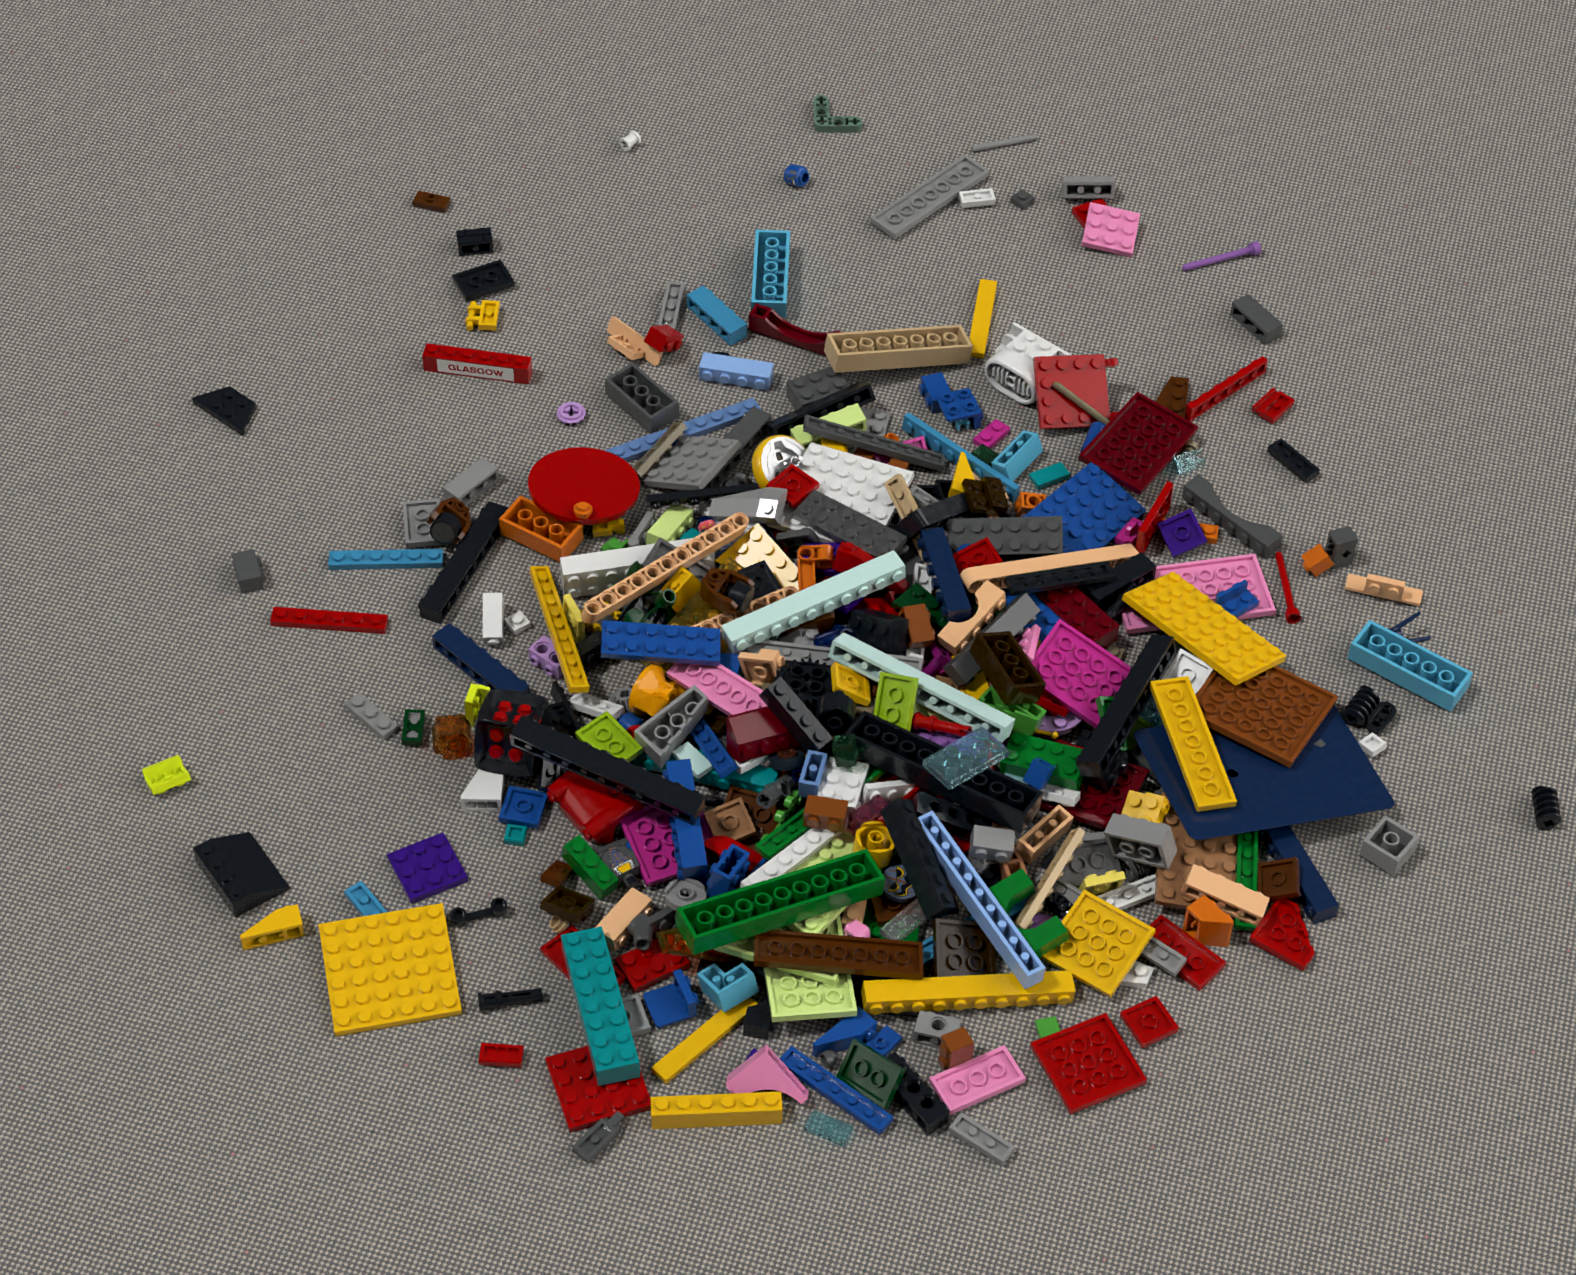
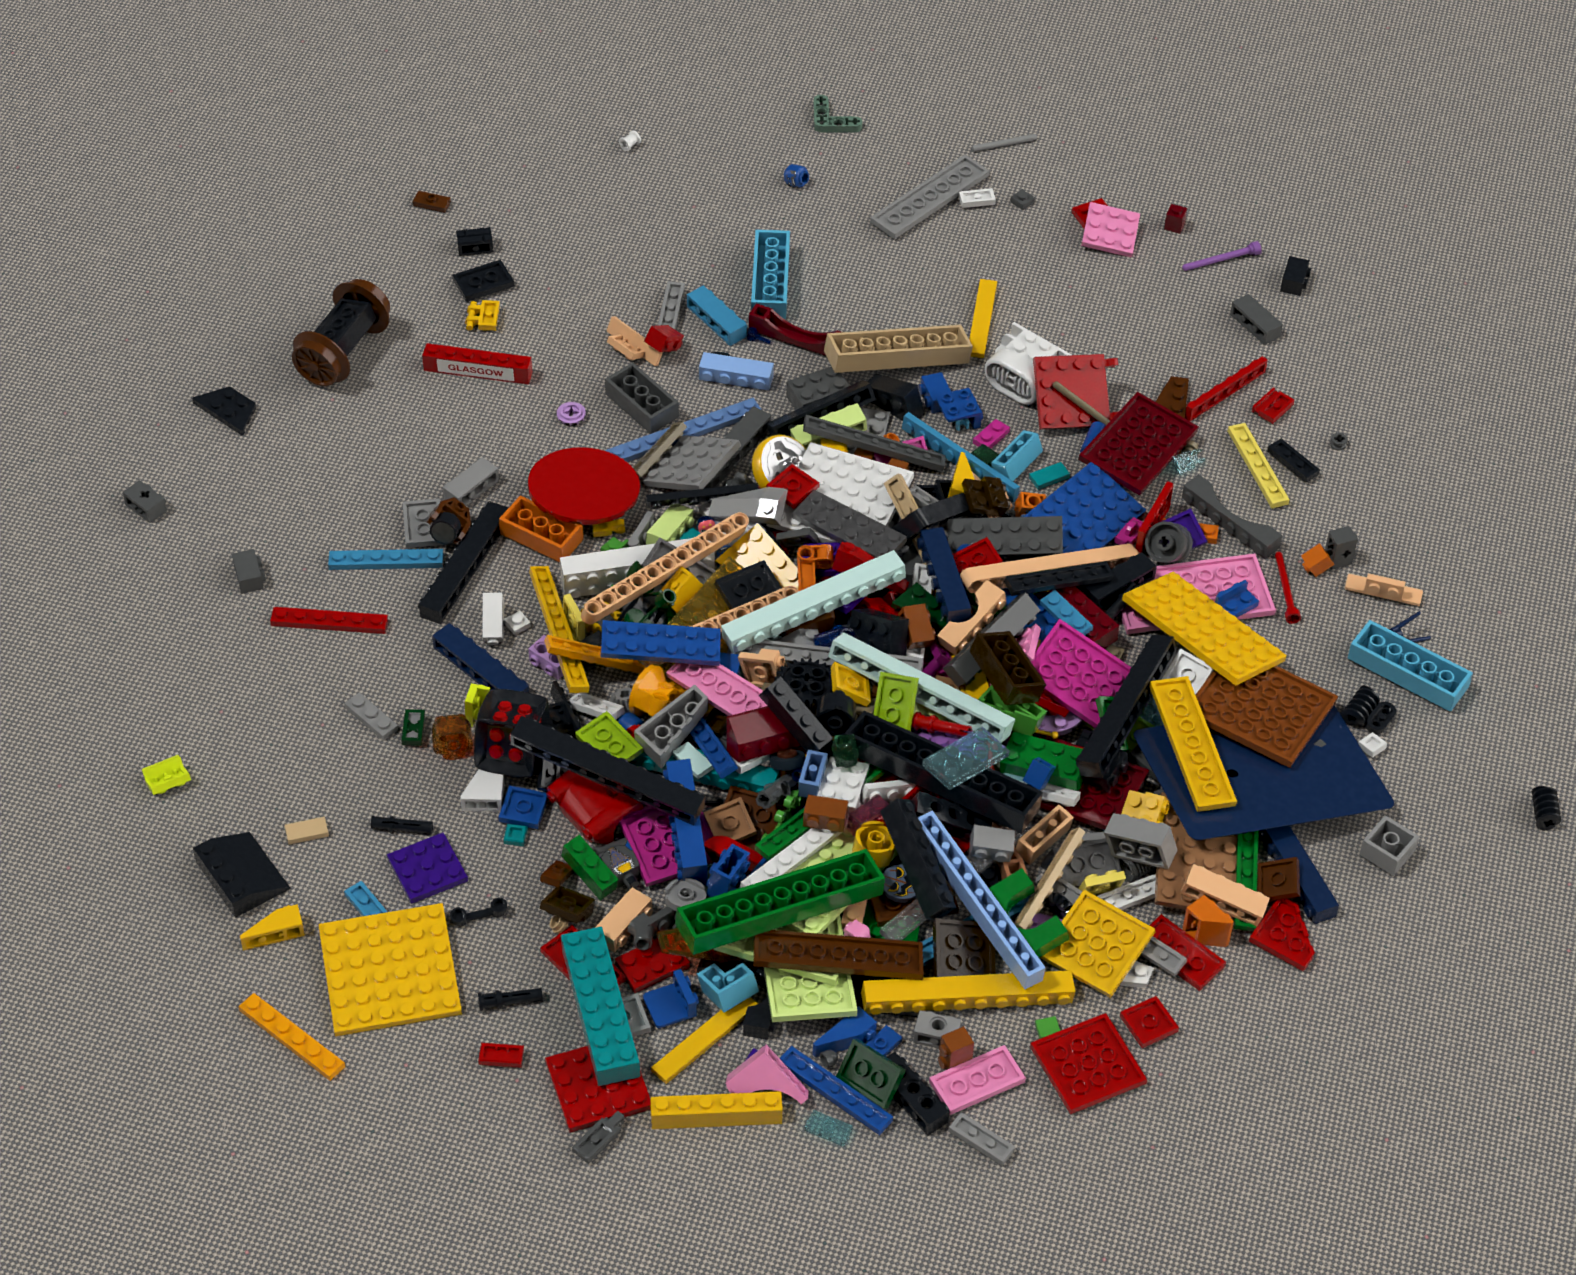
(144, 501): none -> dark grey brick
(292, 1036): none -> light orange plate
(306, 830): none -> tan tile
(323, 353): none -> reddish brown brick
(401, 824): none -> black pin
(582, 510): orange plate -> none
(588, 653): none -> light orange plate
(717, 583): reddish brown piece -> none
(752, 336): none -> clear blue hand
(896, 396): none -> black wedge
(1063, 610): none -> dark azure plate
(1088, 187): light grey brick -> none
(1175, 218): none -> dark red brick
(1179, 542): none -> dark grey wheel
(1258, 465): none -> light yellow plate
(1295, 276): none -> black brick
(1338, 445): none -> dark grey bush

